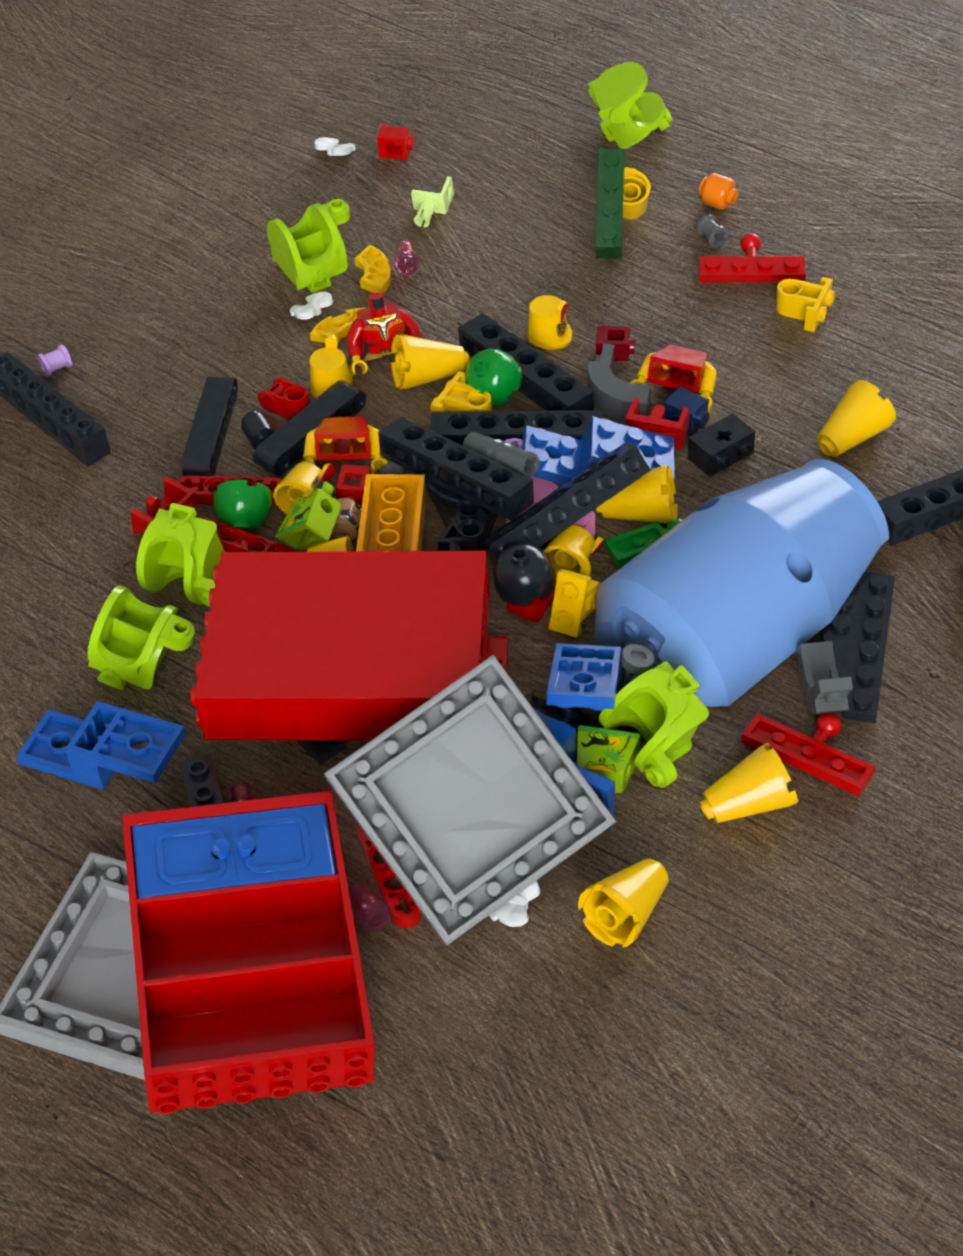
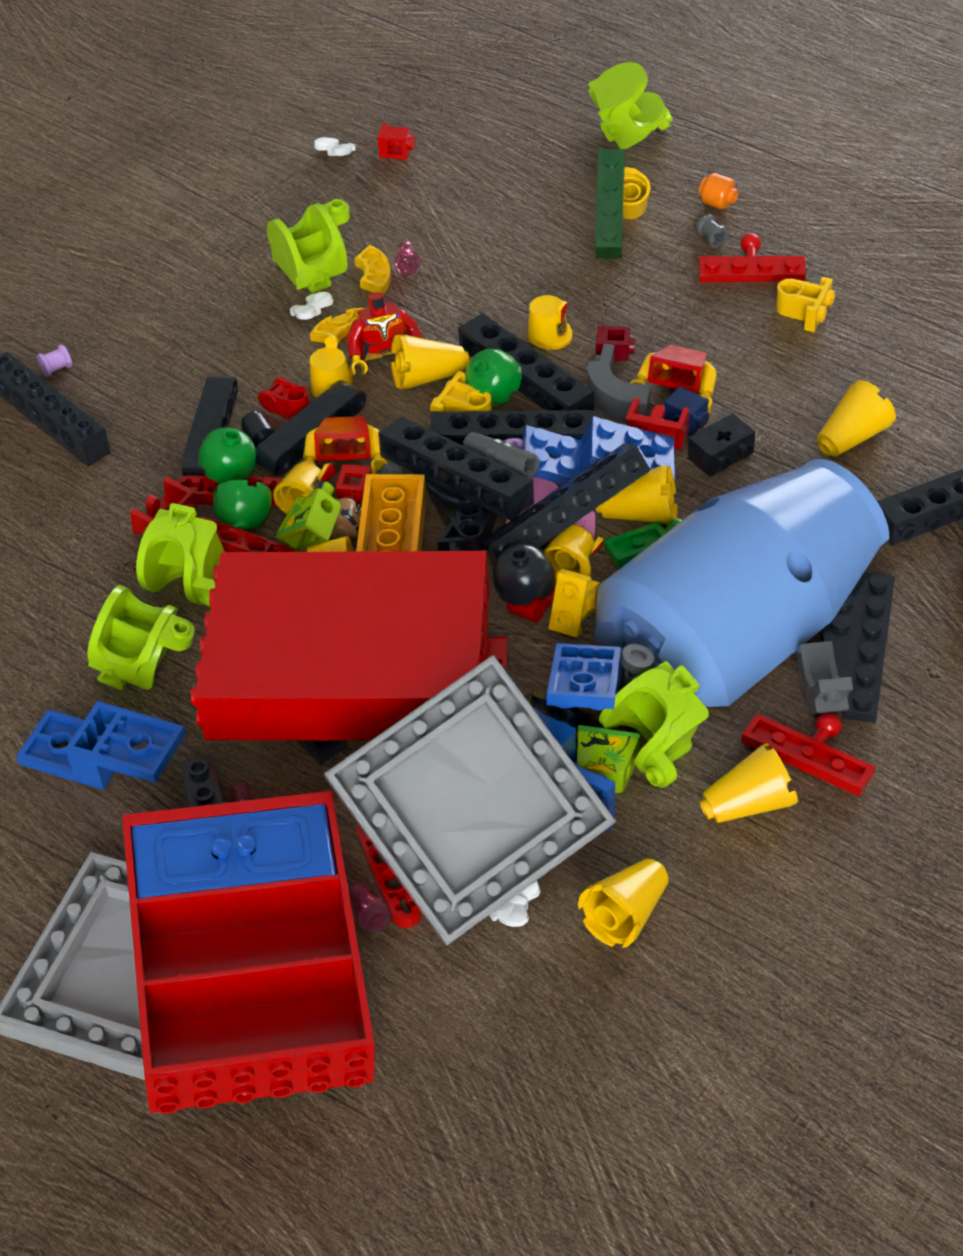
(227, 455): none -> green cylinder
(431, 202): yellowish green bracket -> none

